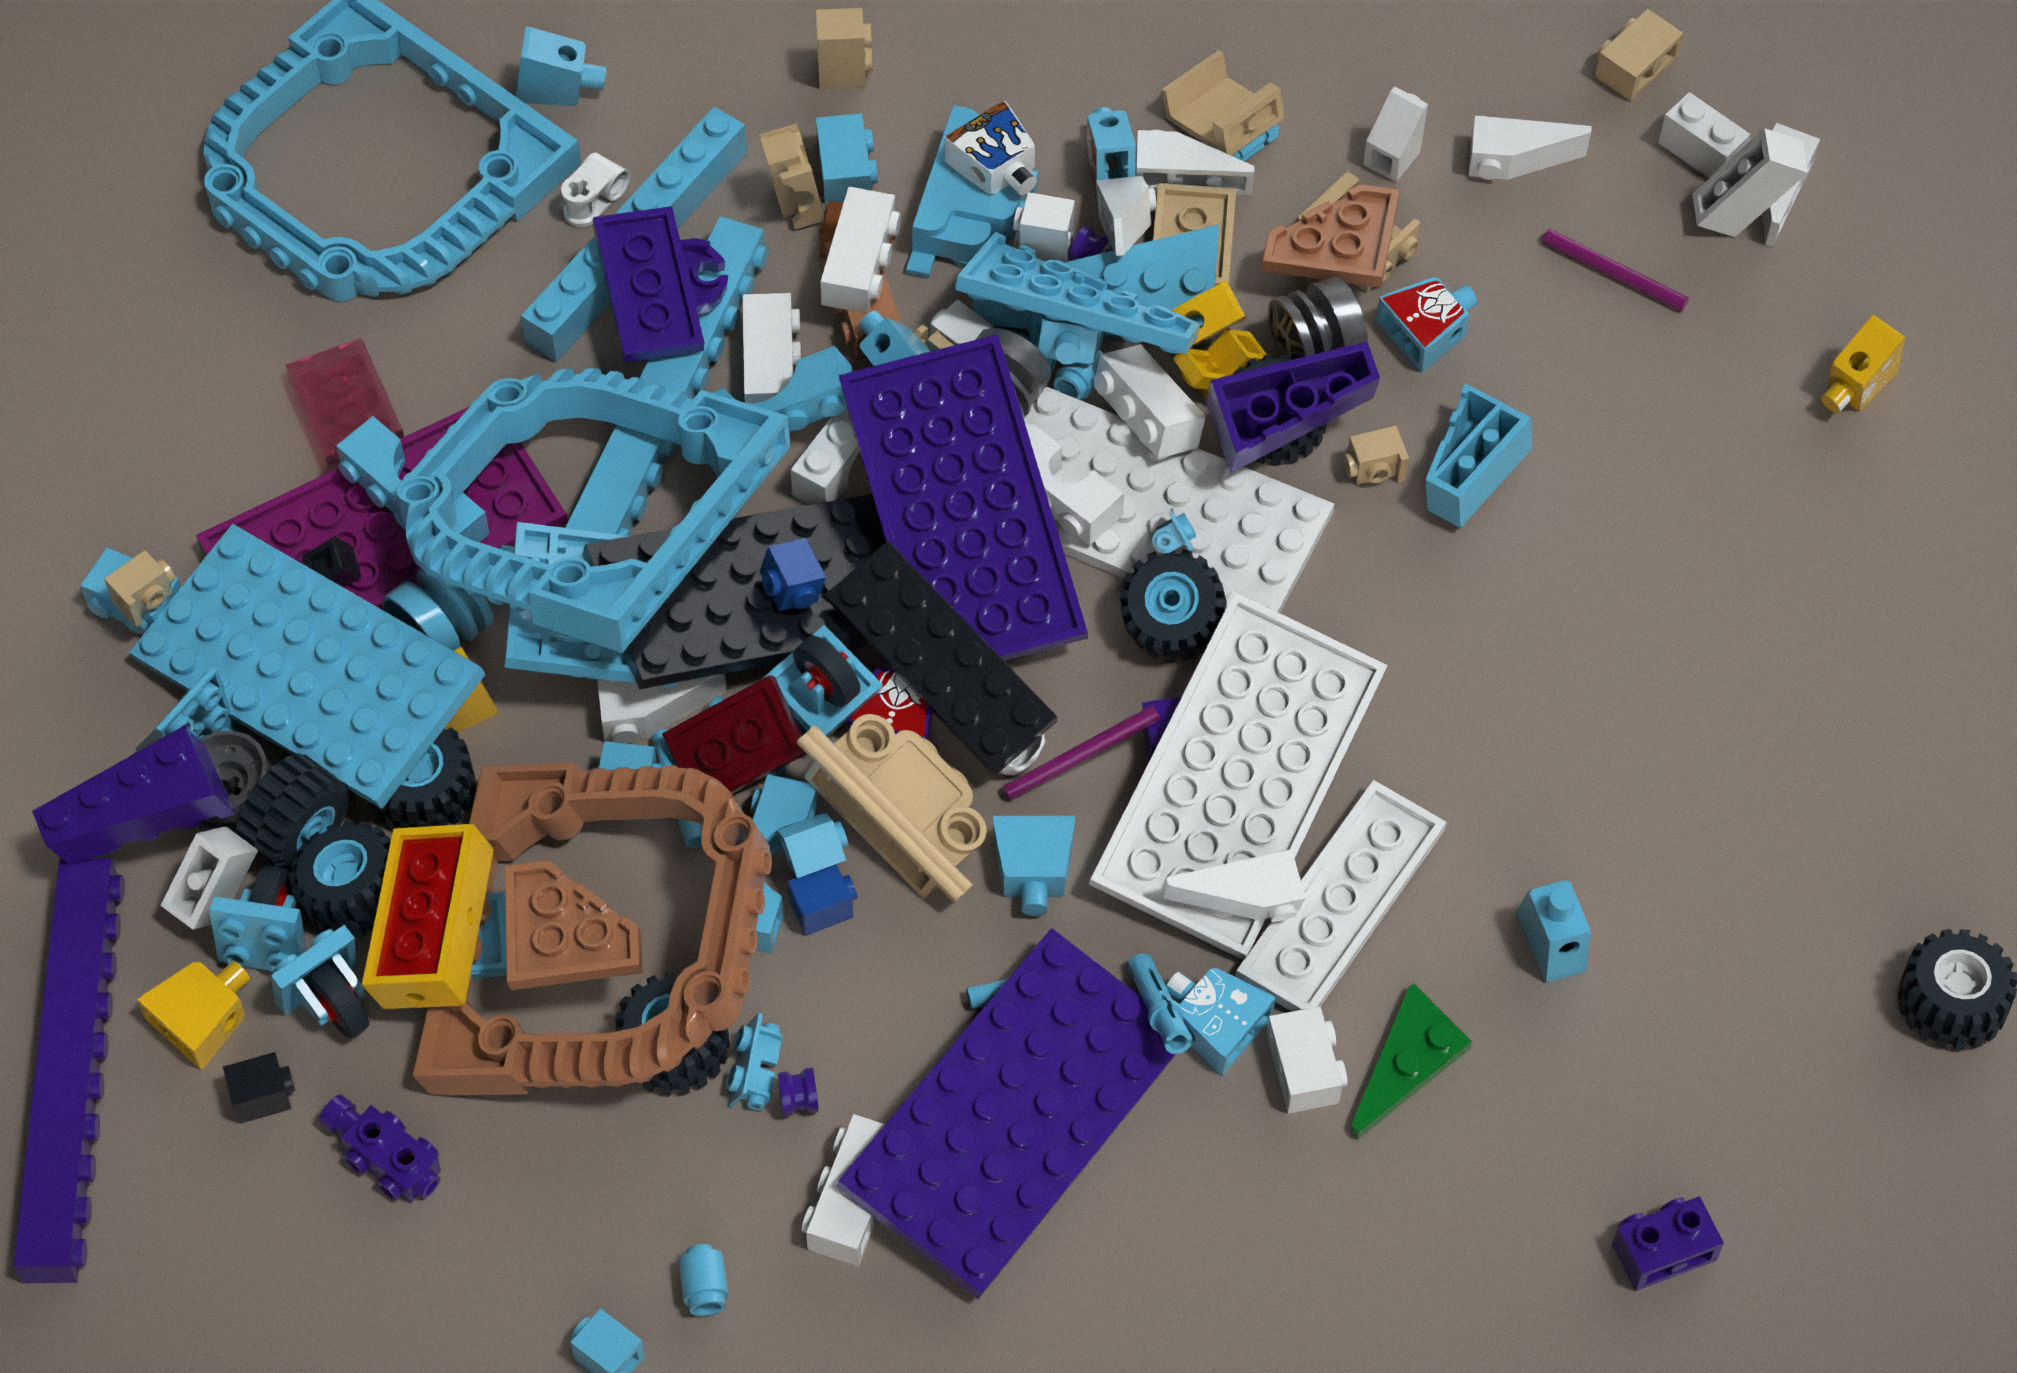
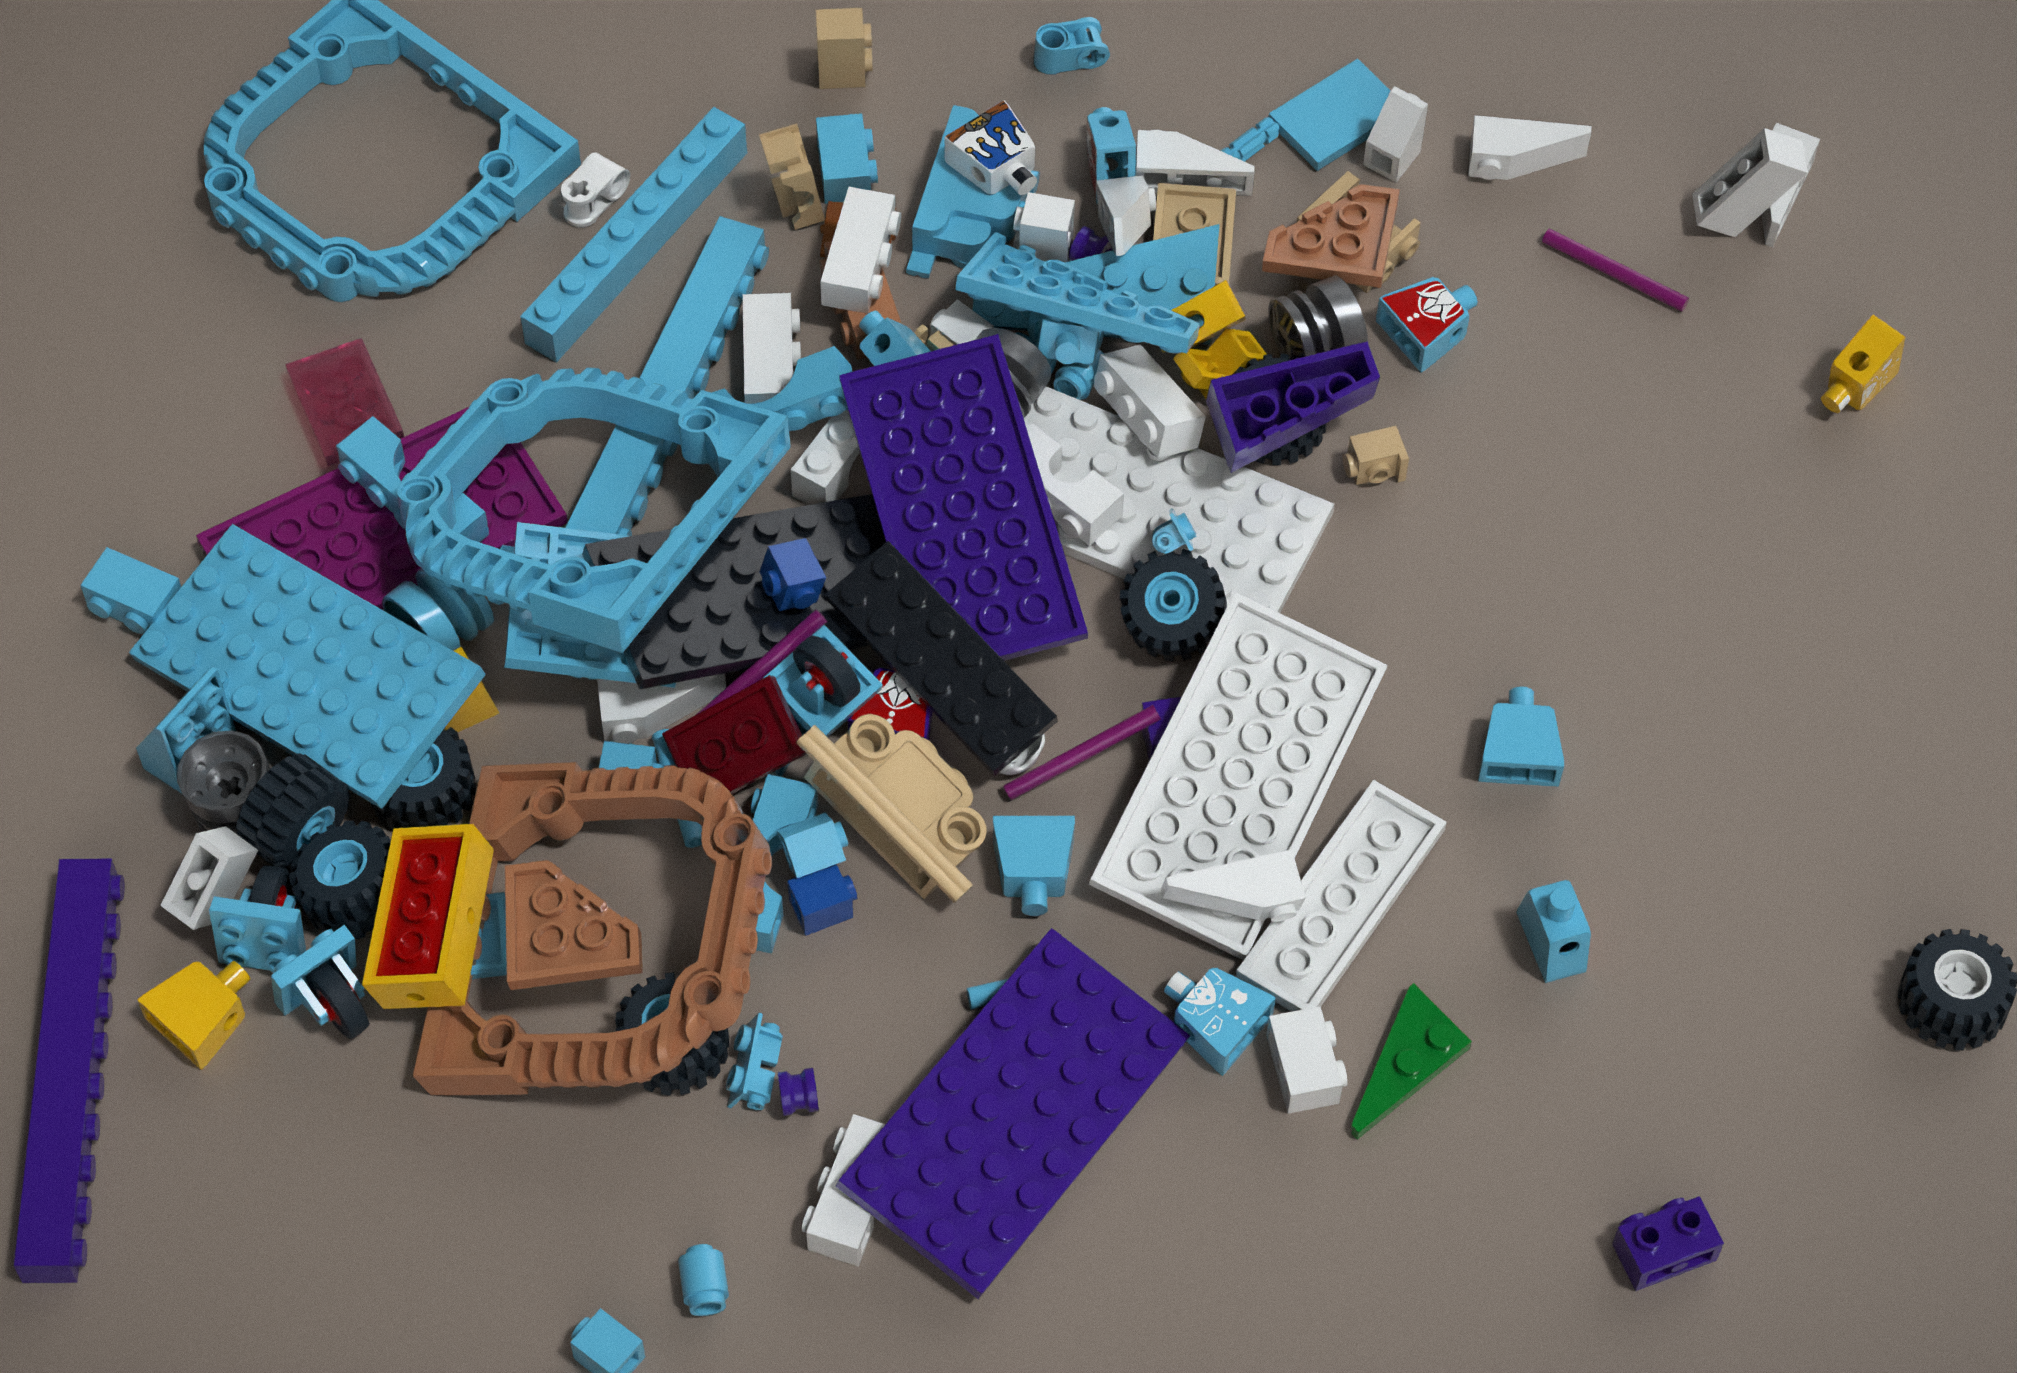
(136, 799): dark purple wedge -> none
(140, 586): tan brick -> none
(259, 1087): black brick -> none
(335, 561): black slope -> none
(383, 1153): dark purple brick -> none
(554, 69): medium azure torso -> none
(656, 282): dark purple plate -> none
(773, 656): none -> magenta bar
(1068, 45): none -> medium azure piece
(1164, 1013): medium azure pin -> none
(1219, 108): tan panel -> none
(1332, 114): none -> medium azure tile
(1476, 455): medium azure wedge -> none
(1522, 743): none -> medium azure torso
(1638, 54): tan brick -> none
(1701, 135): white brick -> none

